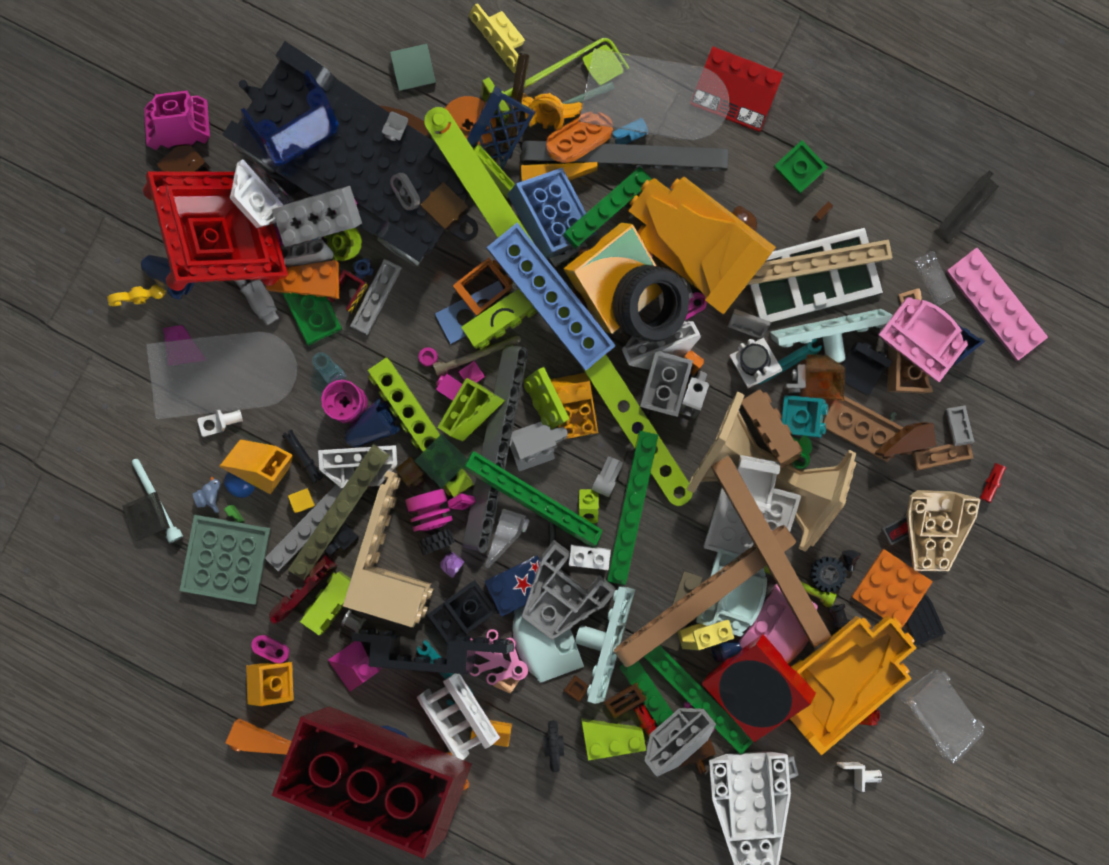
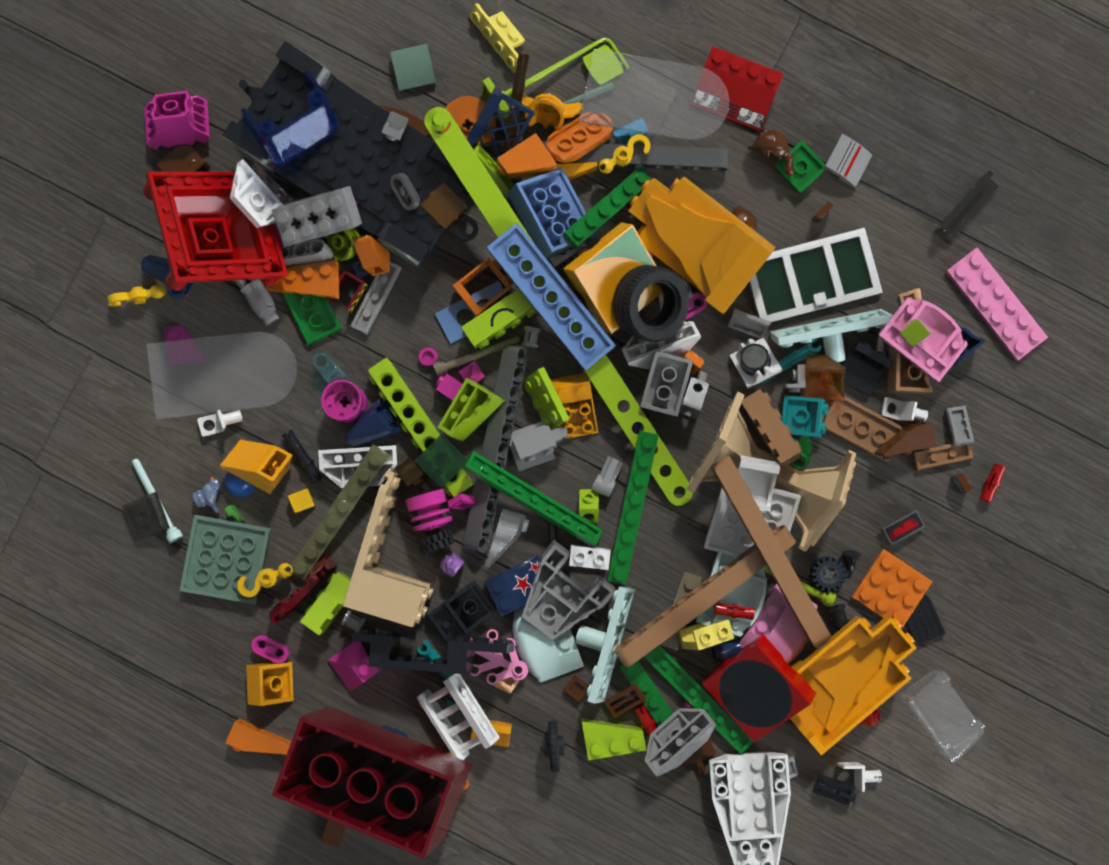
(265, 578): none -> yellow piece
(301, 532): light grey plate -> none
(333, 833): none -> reddish brown tile
(343, 538): black plate -> none
(372, 255): none -> orange slope
(526, 159): none -> orange slope
(530, 337): none -> light grey bush
(623, 155): none -> yellow piece
(734, 611): none -> red pin
(774, 143): none -> reddish brown piece
(823, 261): tan plate -> none
(834, 789): none -> black hinge
(848, 160): none -> light grey slope
(904, 410): none -> white bracket
(914, 332): none -> lime slope
(934, 278): clear plate -> none
(938, 527): tan wedge -> none
(961, 483): none -> reddish brown tile

